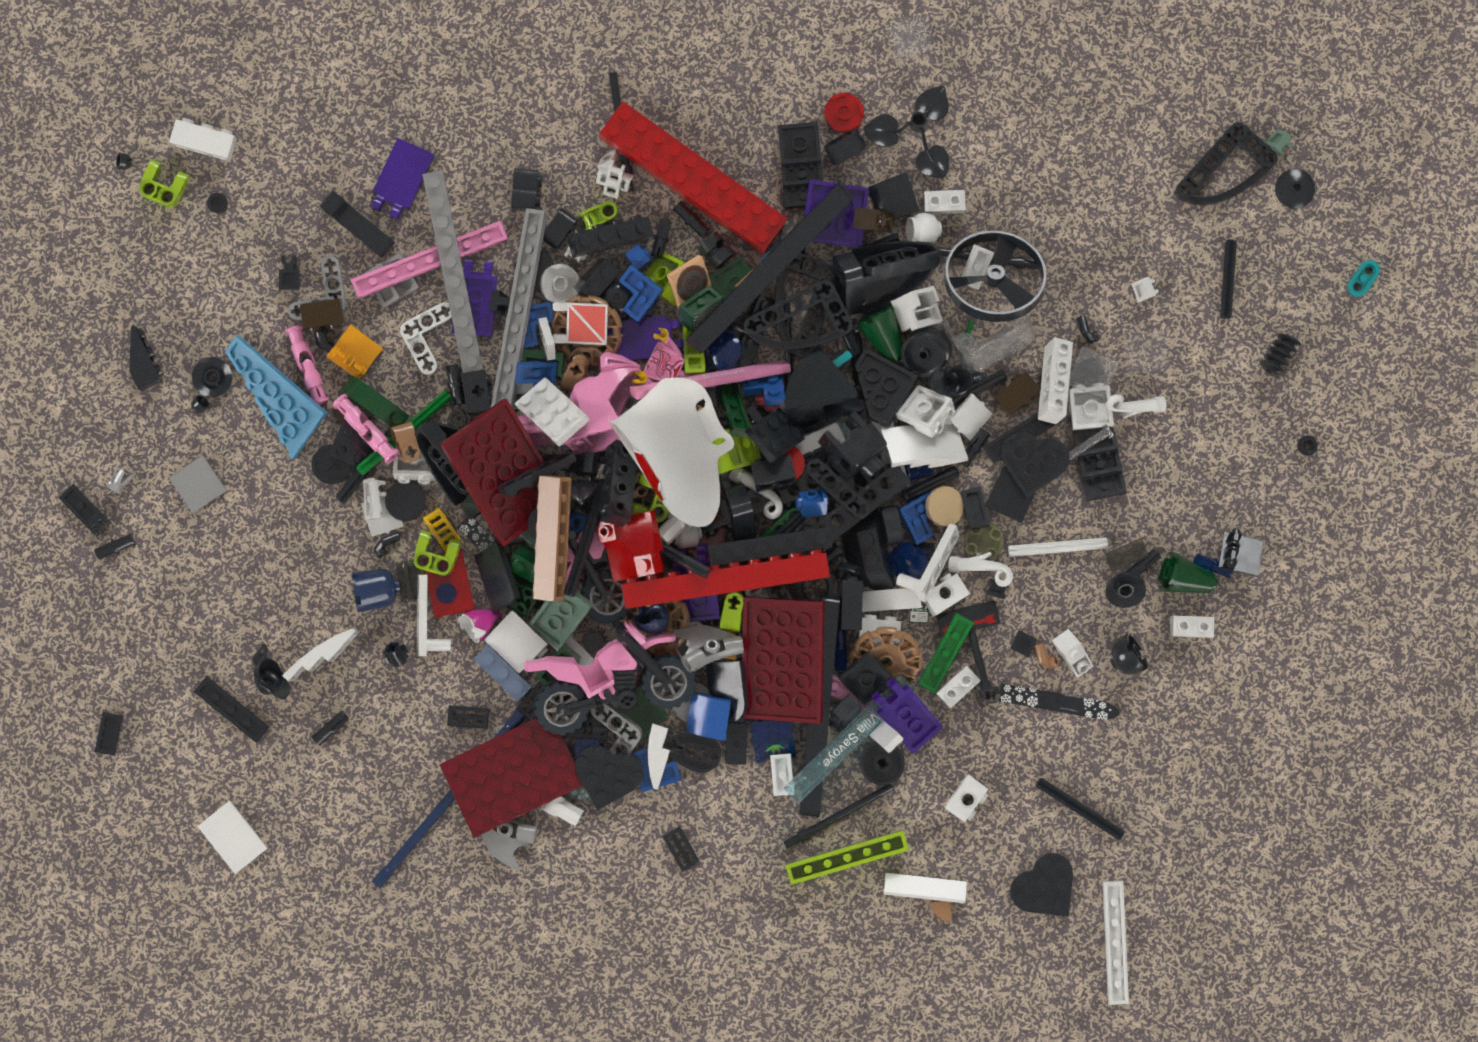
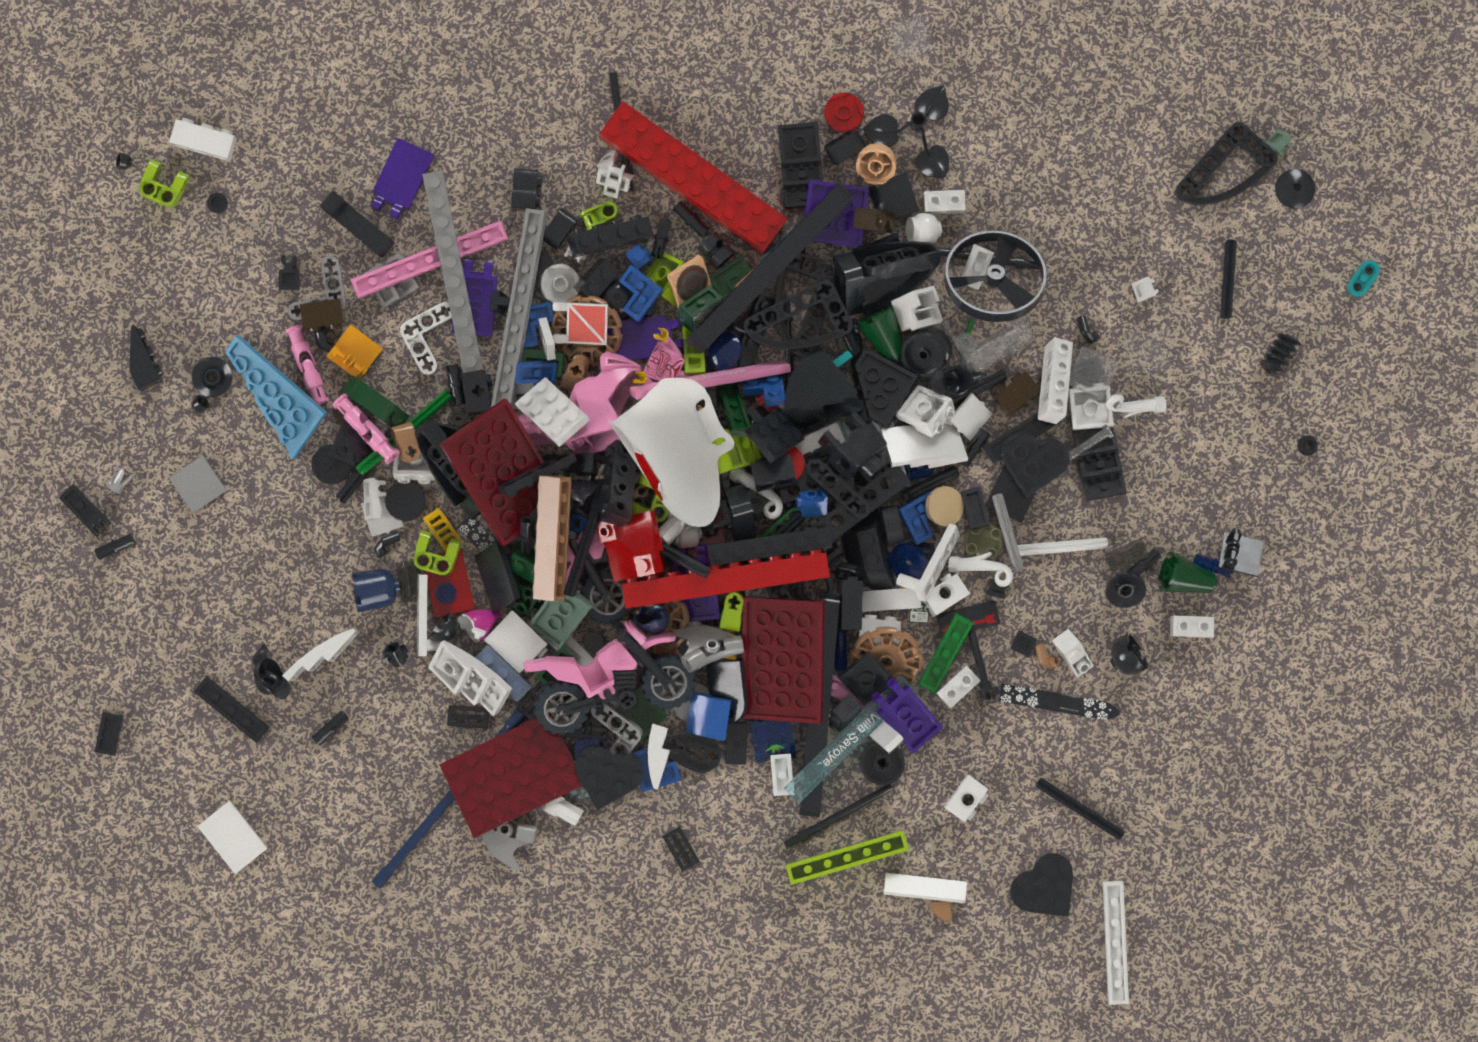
(446, 630): none -> black hair
(470, 677): none -> white slope
(526, 534): none -> black axle
(876, 163): none -> light nougat cylinder
(1007, 532): none -> light grey axle

